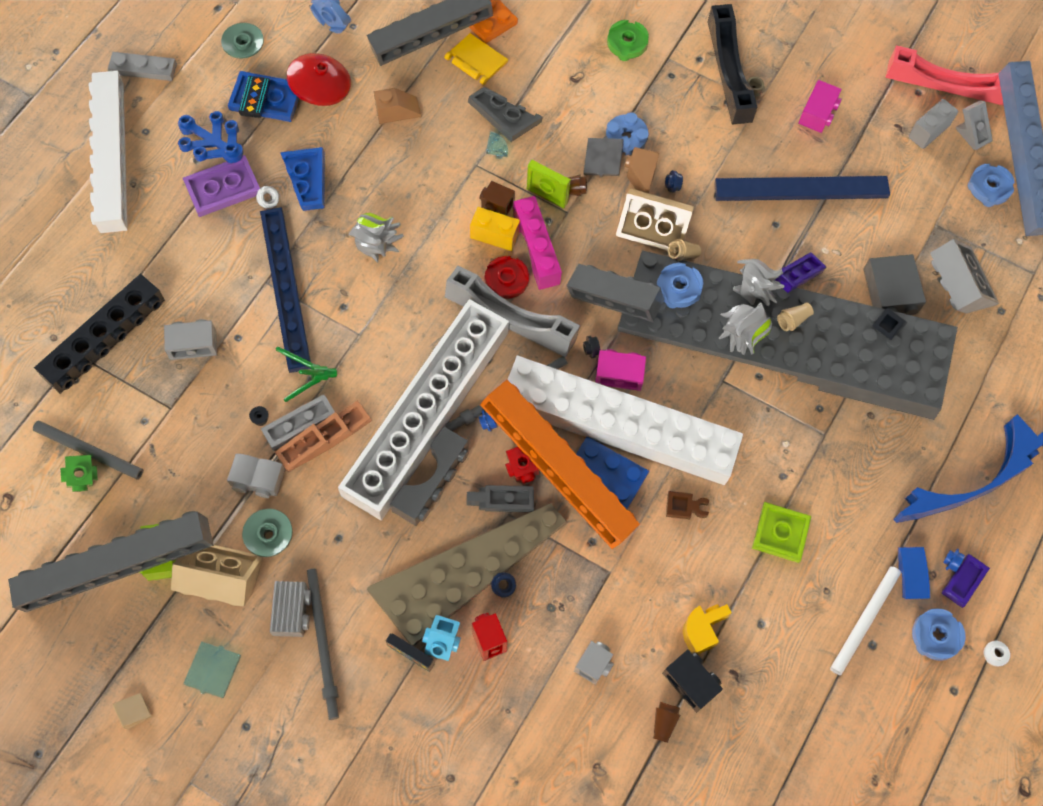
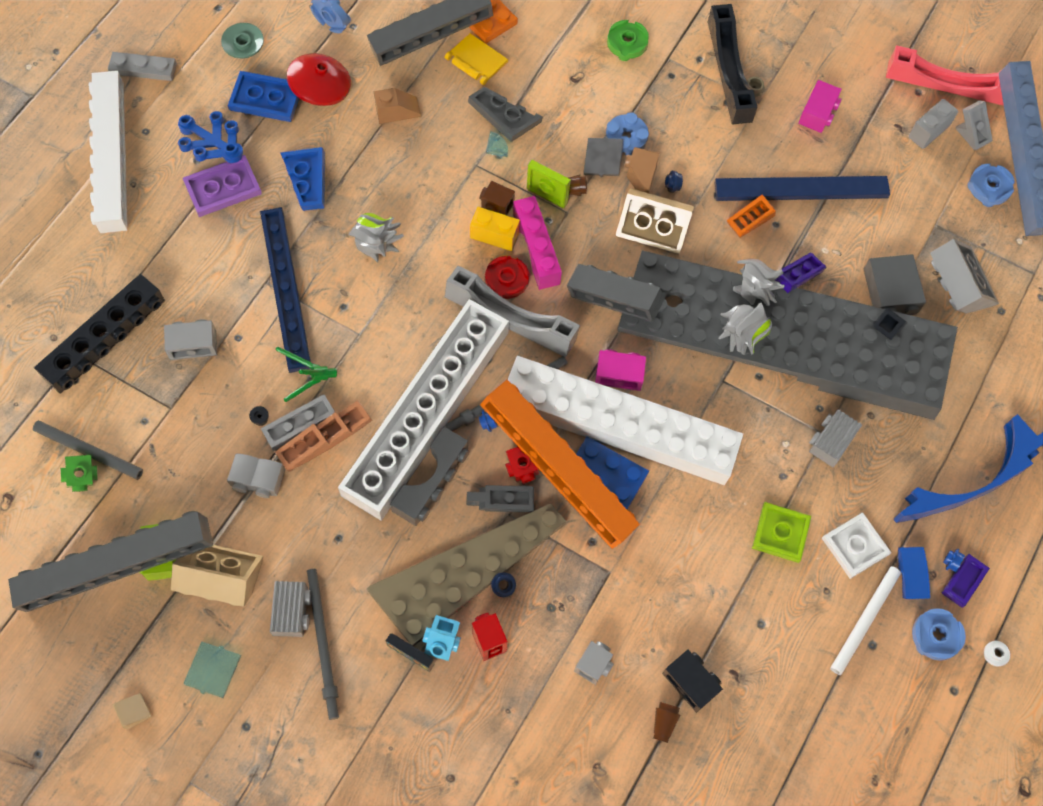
(254, 96): black tile -> none
(267, 521): sand green dish -> none
(272, 192): white plate -> none
(591, 346): black plate -> none
(682, 506): reddish brown plate -> none
(683, 250): tan cone -> none
(685, 275): medium blue plate -> none
(698, 630): yellow brick -> none
(761, 201): none -> orange slope
(792, 317): tan cone -> none
(835, 437): none -> light grey brick
(856, 545): none -> white tile

